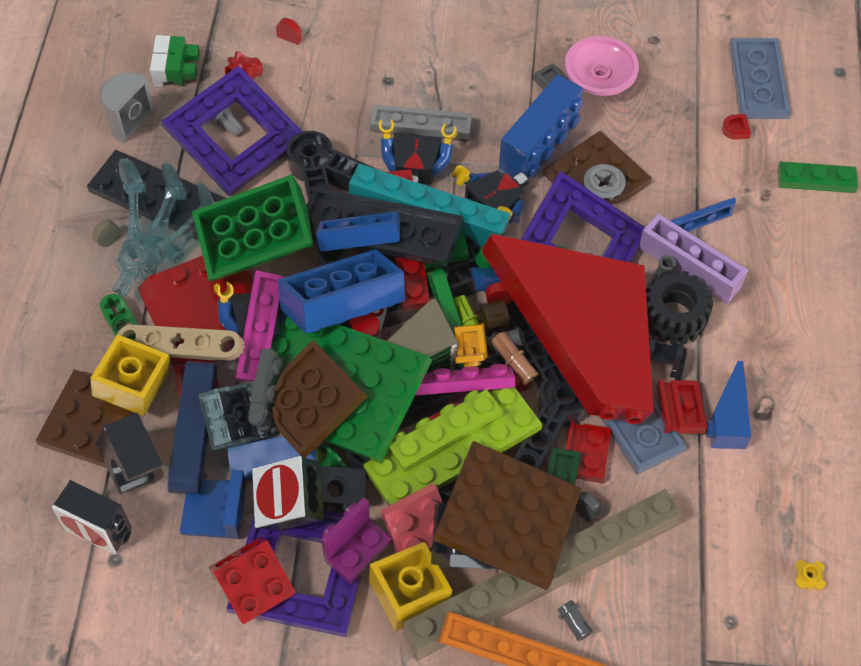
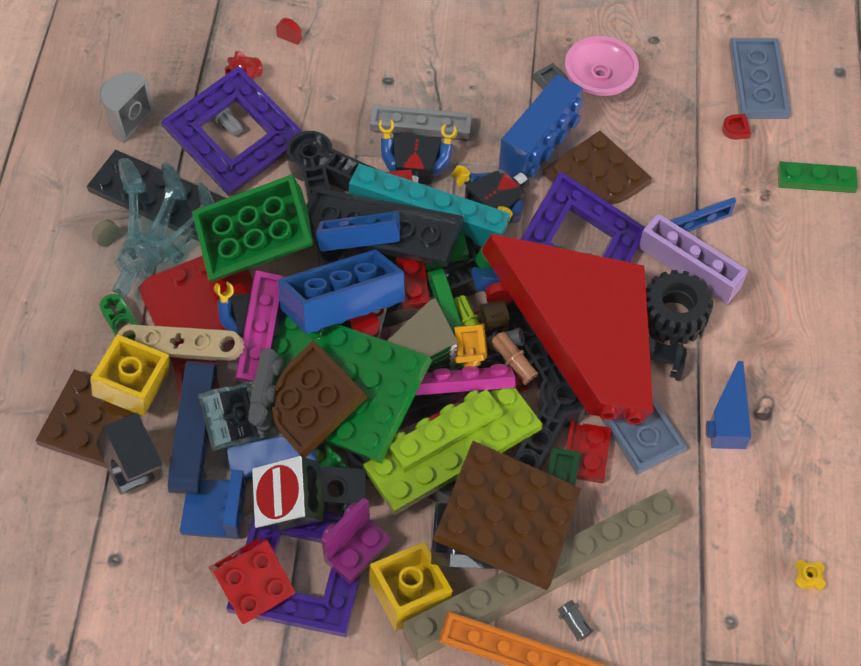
(92, 517): black piece -> none
(171, 59): green hips -> none
(412, 518): coral plate -> none
(588, 506): dark grey tile -> none
(603, 173): light grey gear -> none
(666, 264): dark grey pin -> none
(682, 406): red plate -> none

